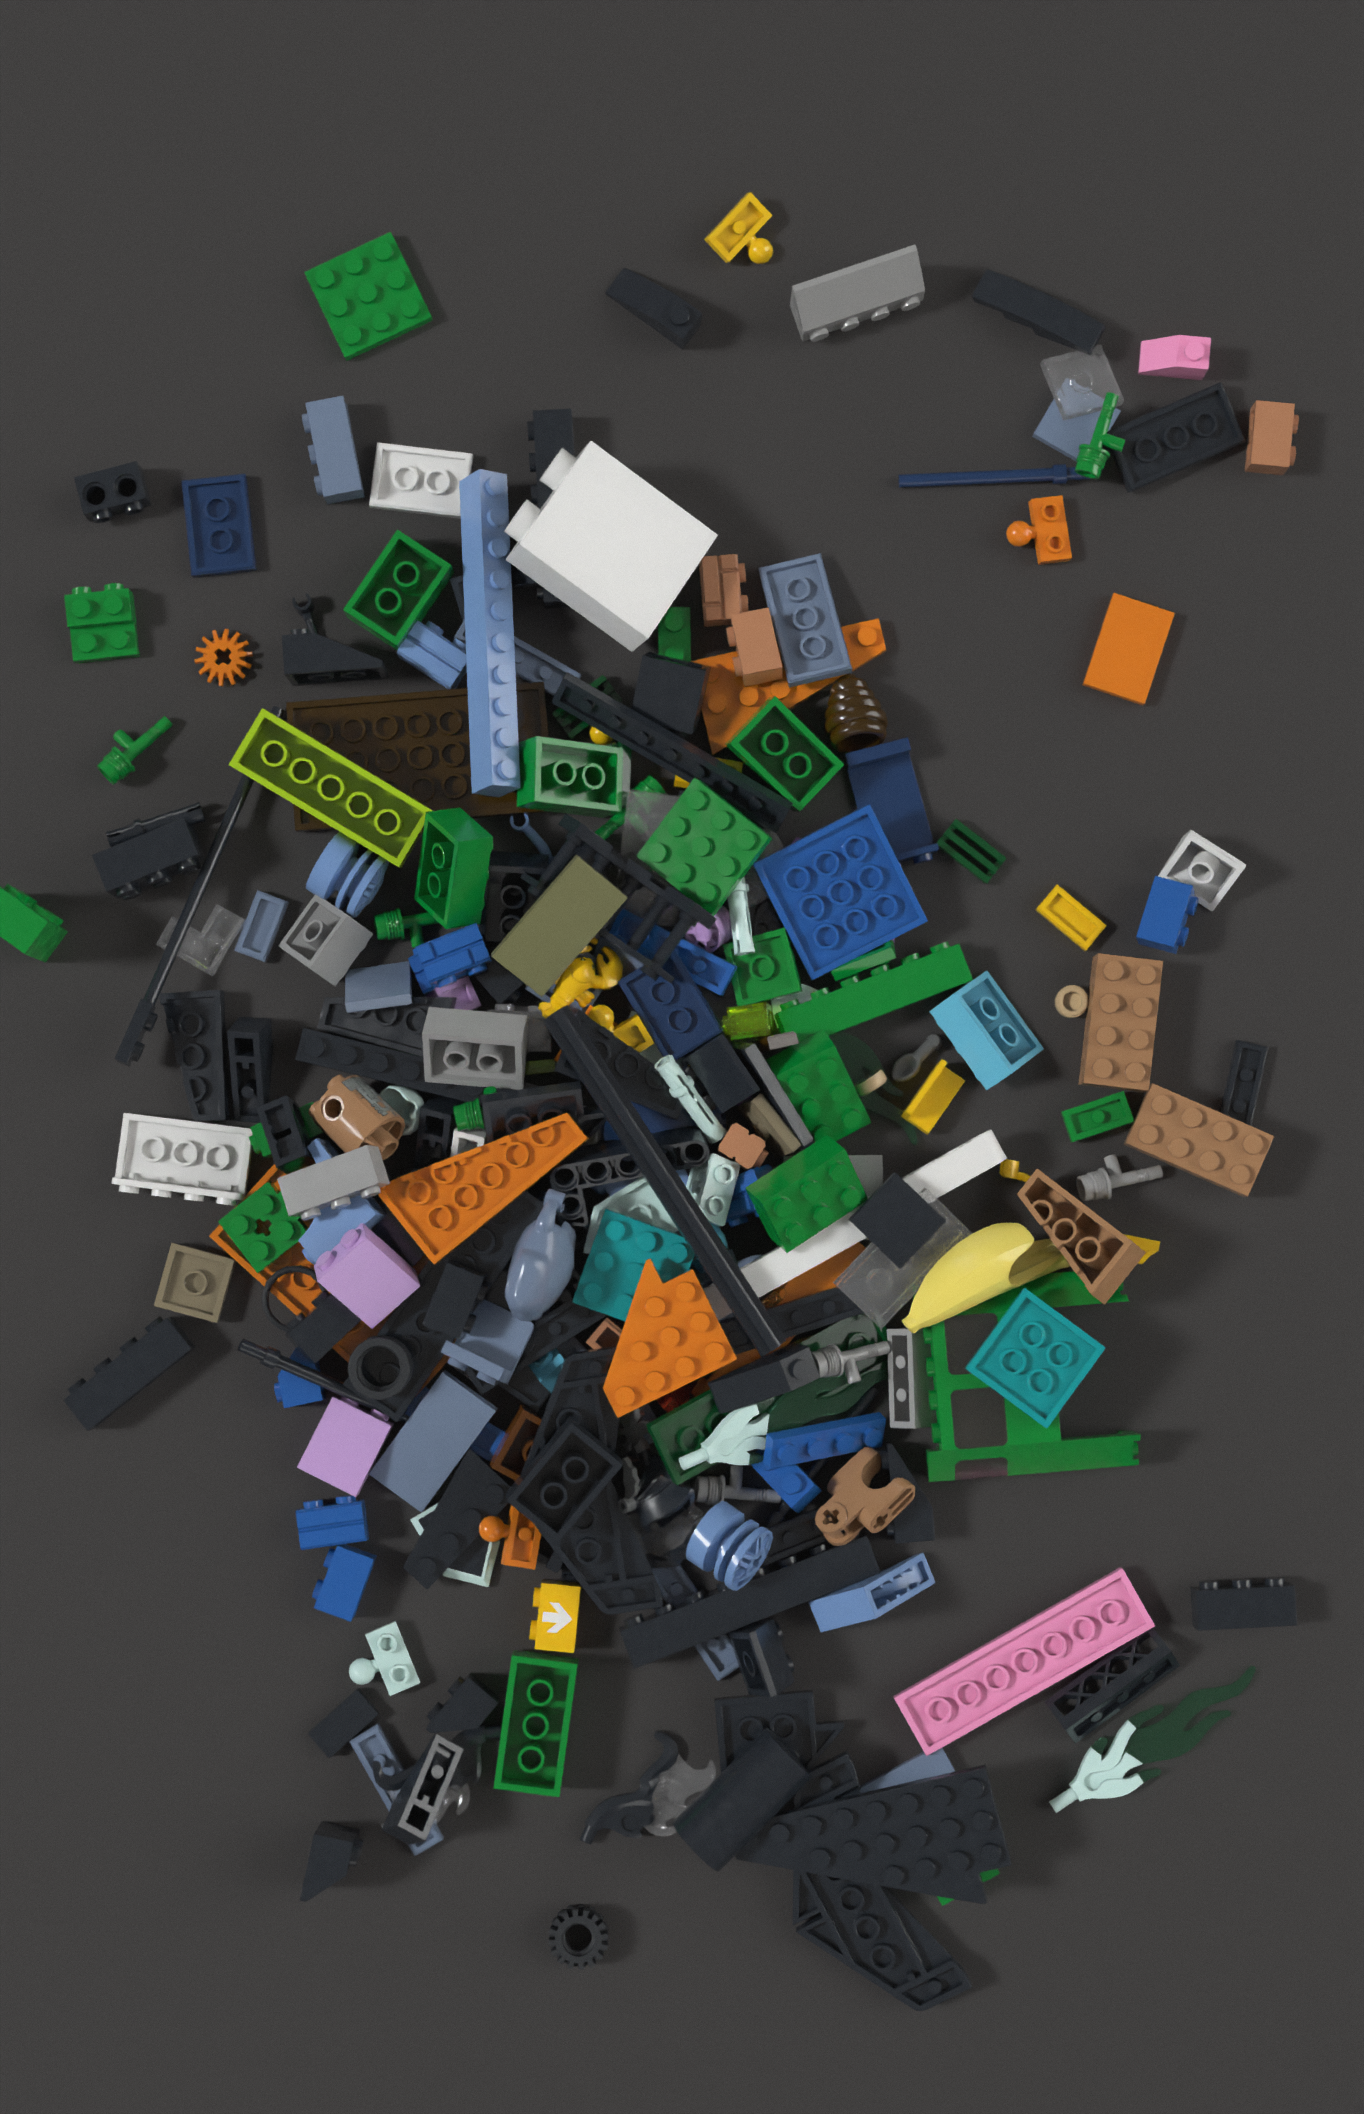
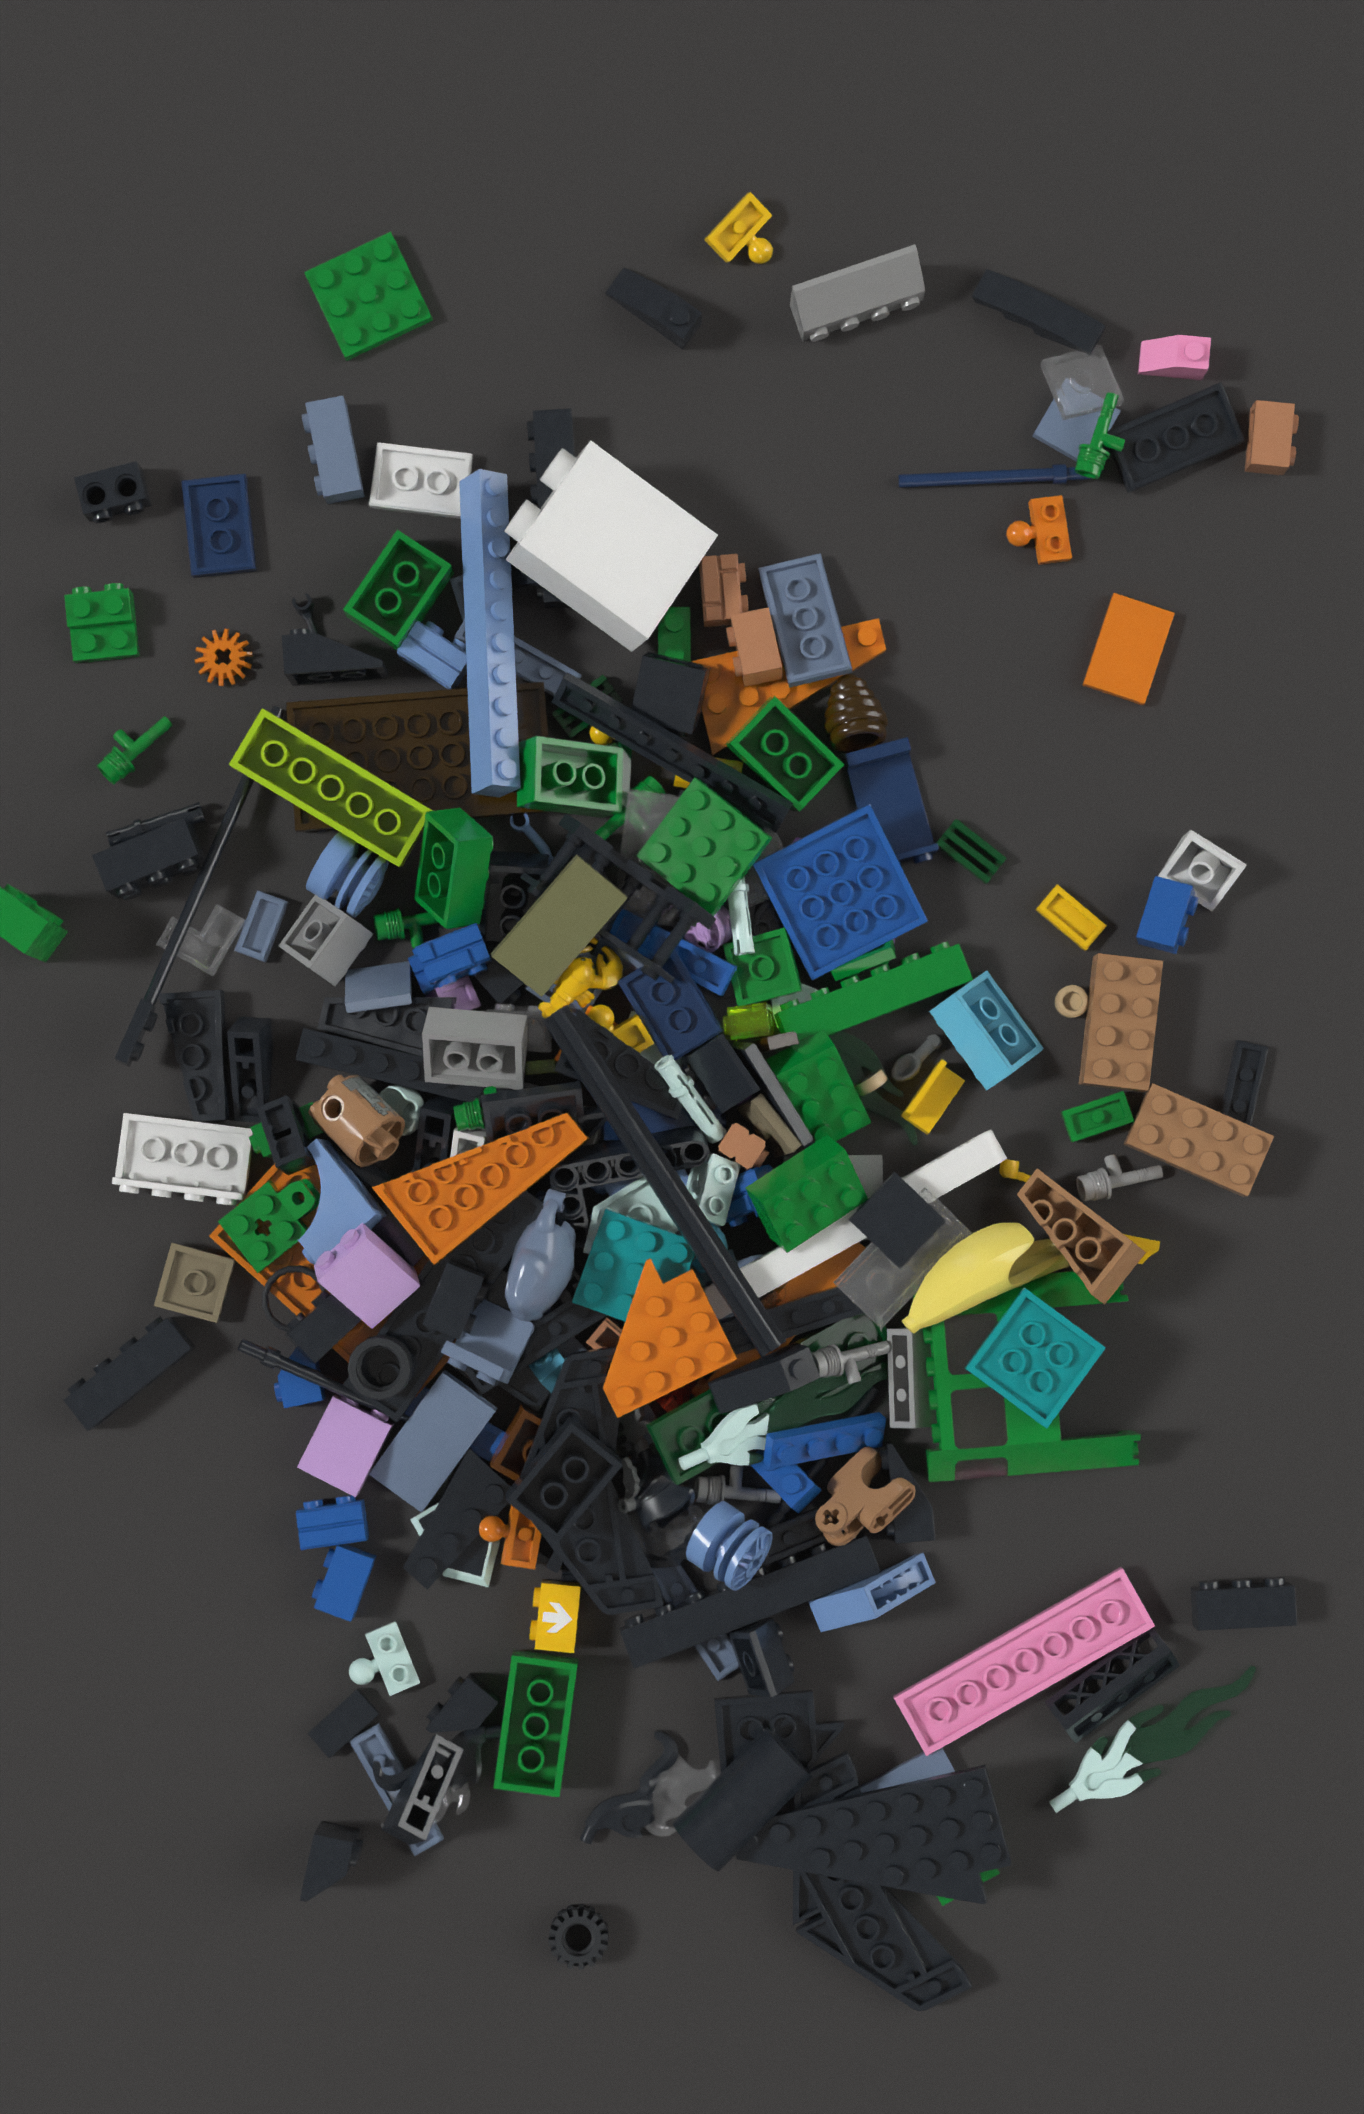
(334, 1182): light grey brick -> none

